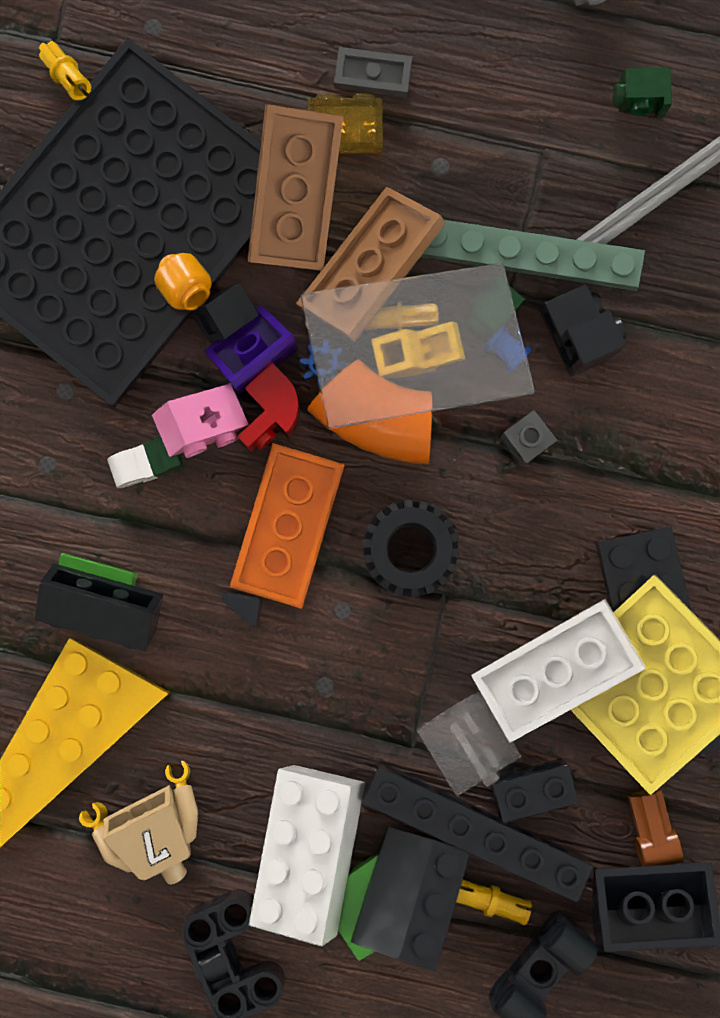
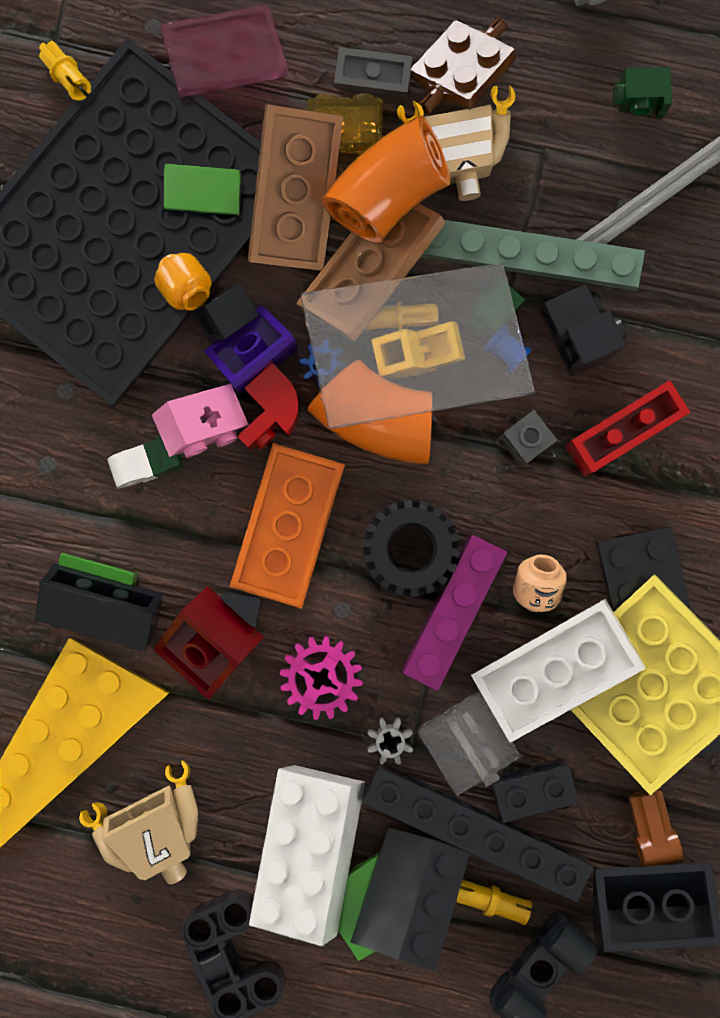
(202, 189): none -> bright green slope
(207, 642): none -> dark red slope
(223, 50): none -> clear pink tile
(342, 689): none -> dark pink gear
(388, 180): none -> orange brick
(400, 743): none -> light grey gear
(453, 612): none -> magenta brick
(463, 64): none -> plate
(470, 140): none -> torso
(539, 583): none -> light nougat head
(627, 428): none -> red brick

